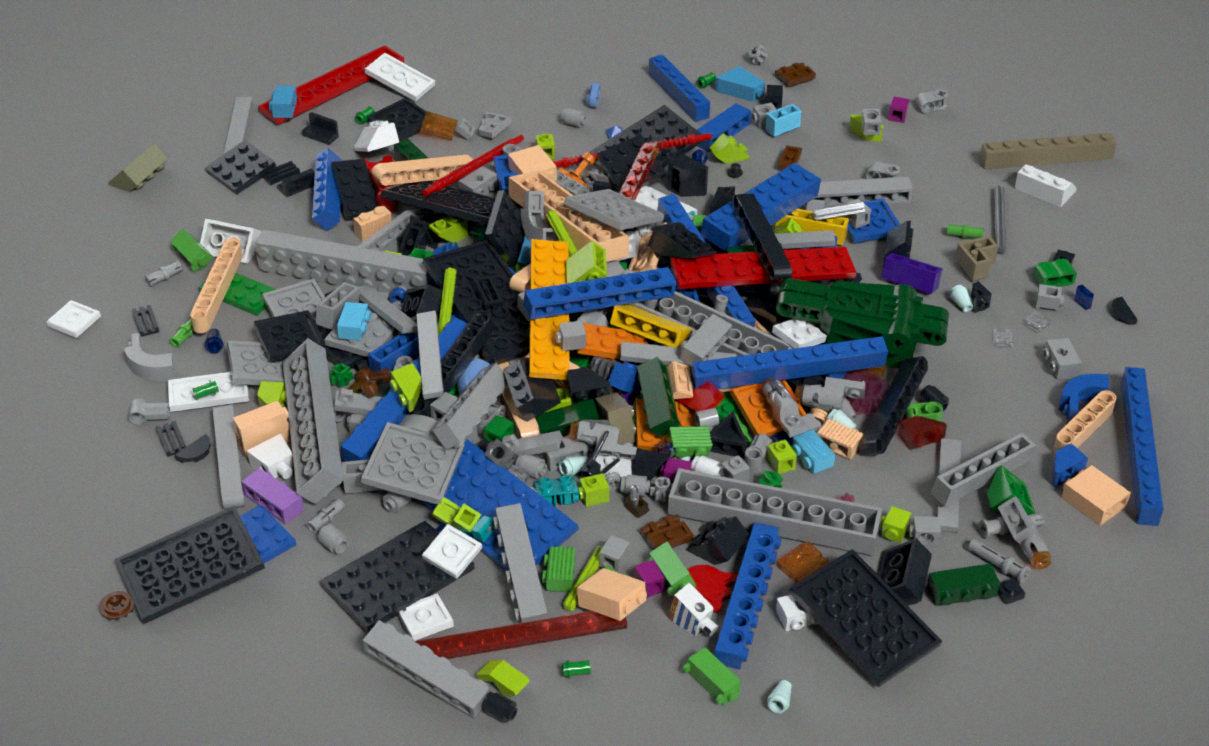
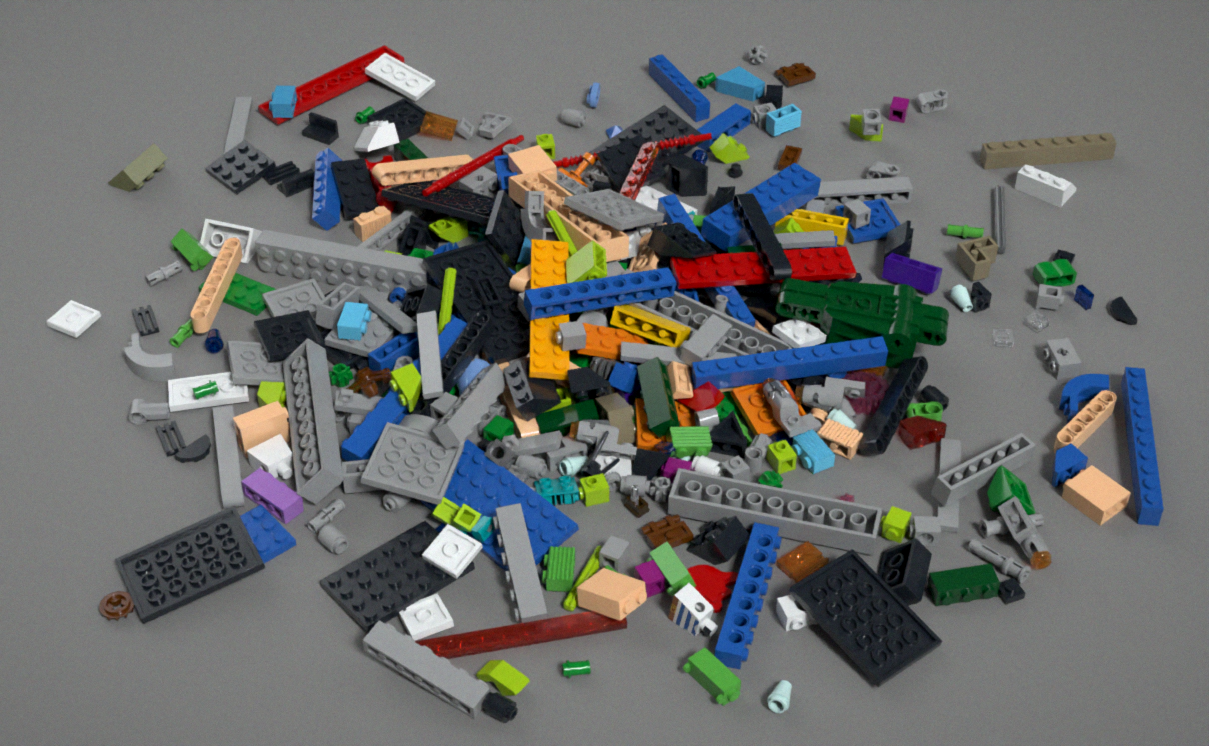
(838, 211): axle -> none

